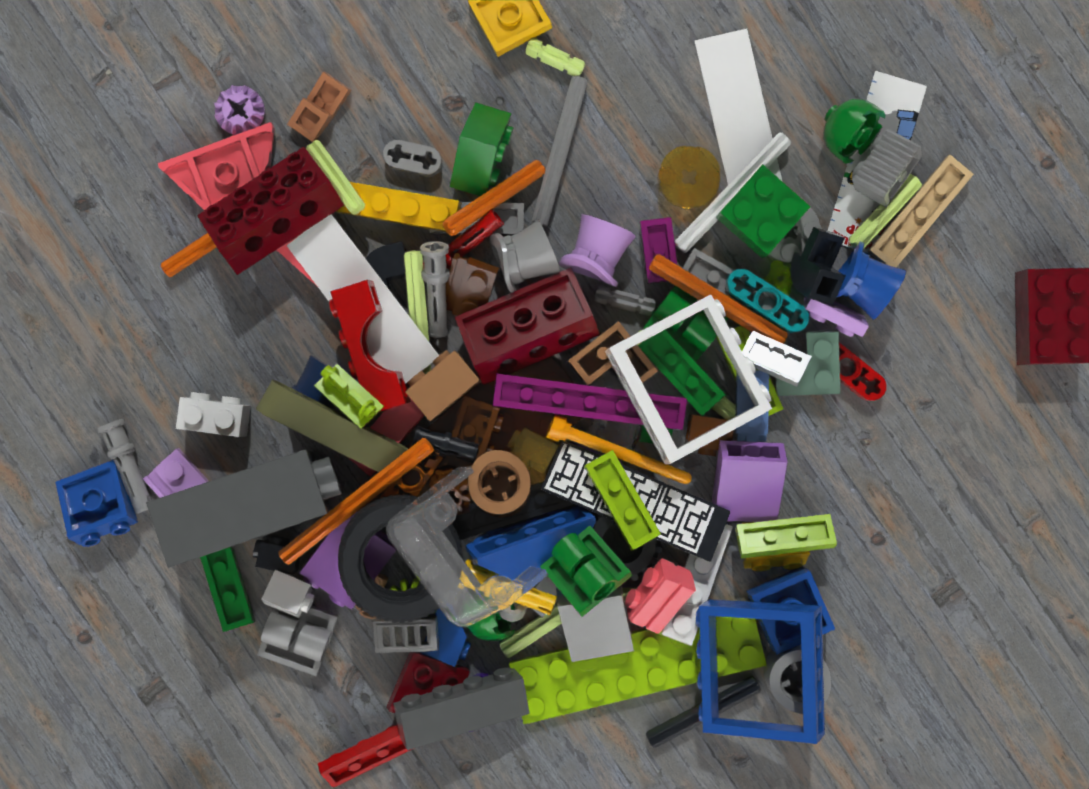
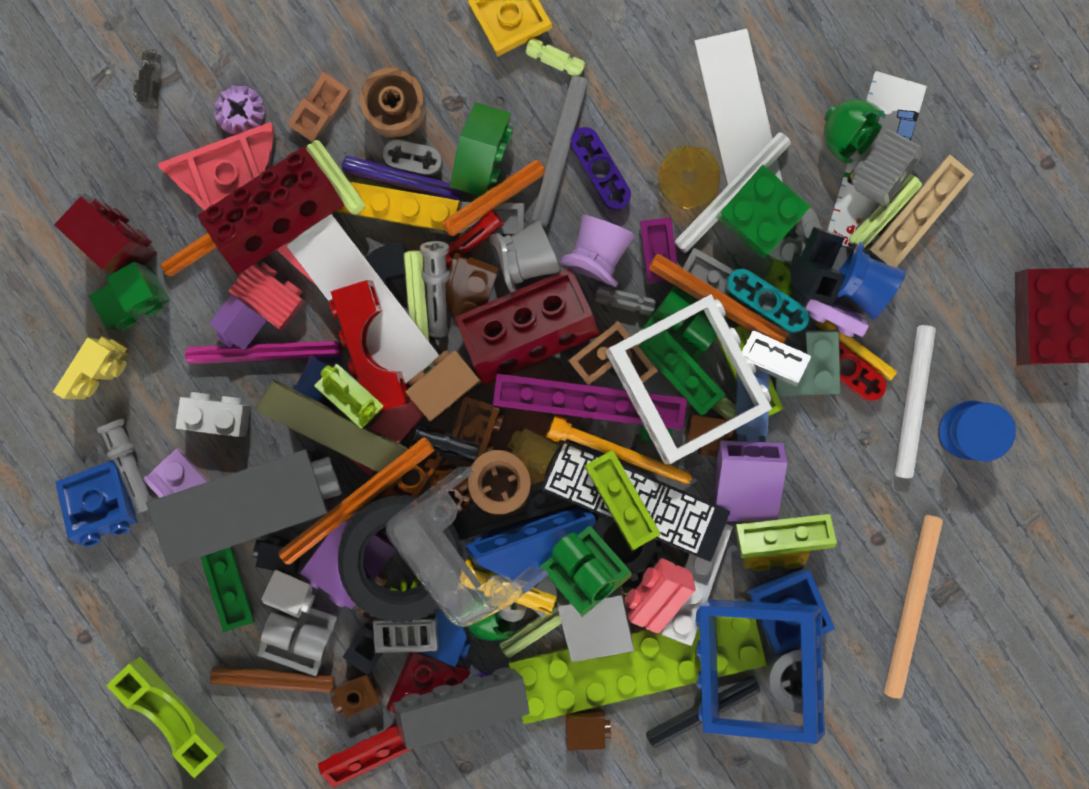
(94, 361): none -> light yellow plate
(105, 235): none -> dark red brick
(128, 296): none -> green brick
(147, 87): none -> clear smoke plate
(188, 736): none -> lime arch
(236, 323): none -> medium lavender brick
(262, 352): none -> dark pink axle
(267, 295): none -> coral brick
(272, 679): none -> dark orange axle
(360, 654): none -> black brick
(364, 686): none -> reddish brown brick
(375, 102): none -> medium nougat brick
(399, 178): none -> dark purple axle
(581, 153): none -> dark purple beam
(587, 730): none -> reddish brown brick
(860, 351): none -> yellow bar
(913, 606): none -> light nougat axle
(915, 401): none -> white axle
(977, 431): none -> blue hat

